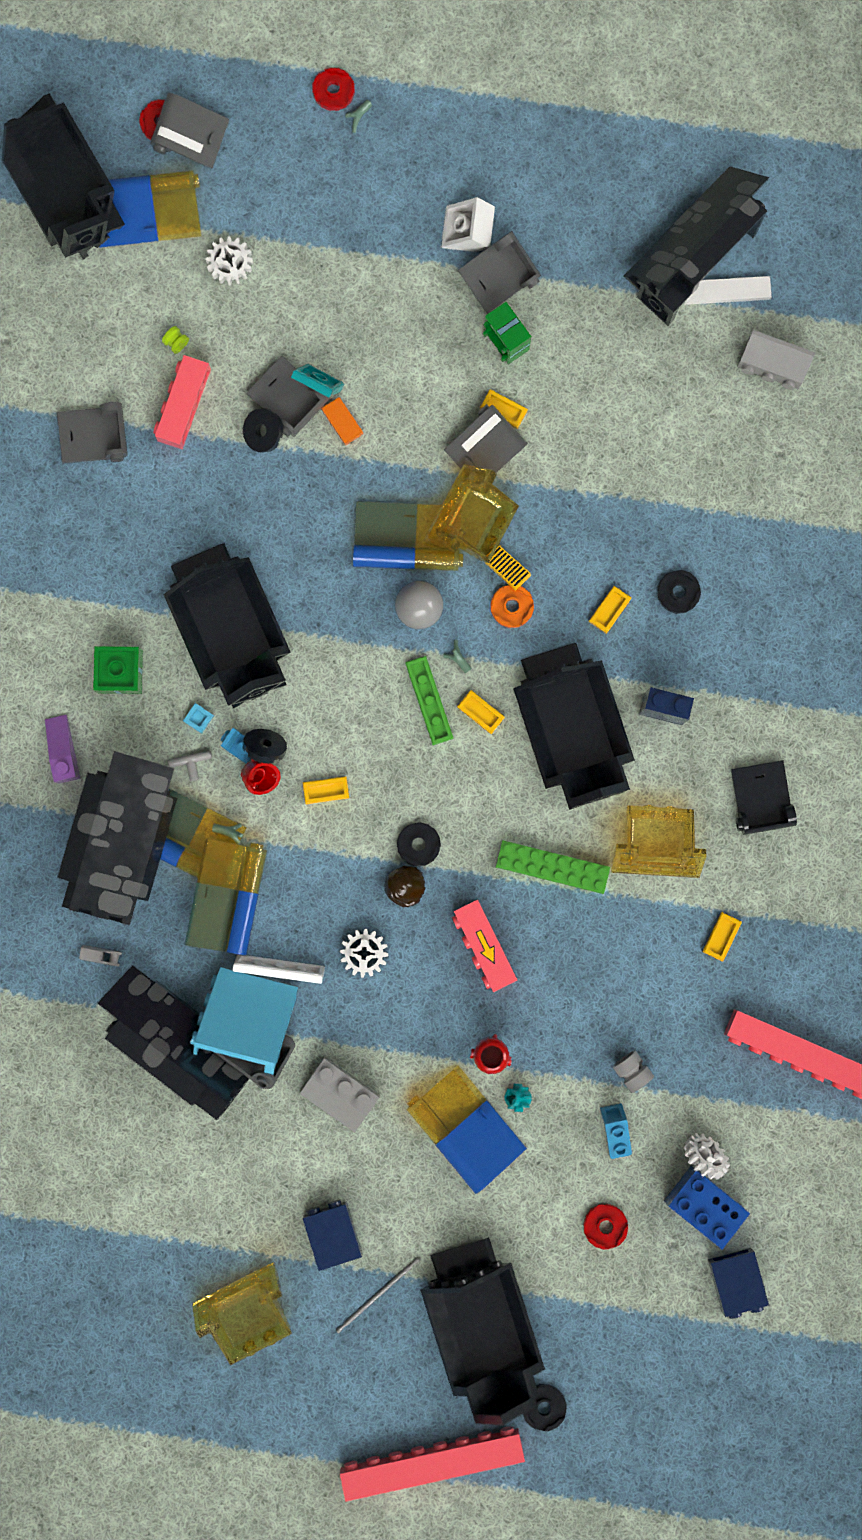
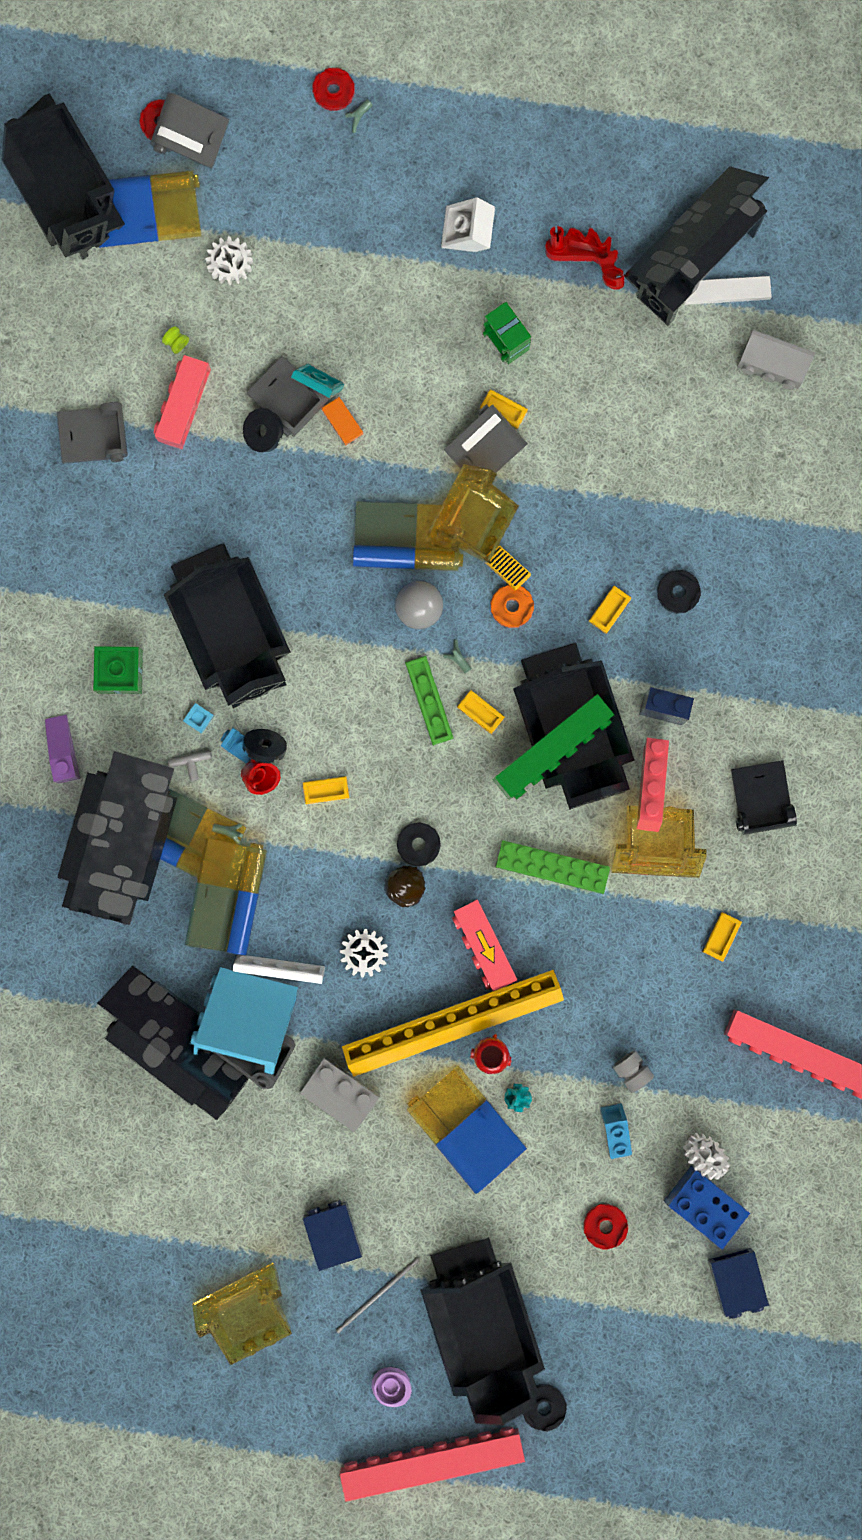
(97, 954): light grey bar -> none
(391, 1387): none -> lavender piece
(452, 1023): none -> yellow brick
(502, 271): dark grey door -> none
(552, 747): none -> green brick
(589, 248): none -> red animal
(652, 785): none -> coral brick

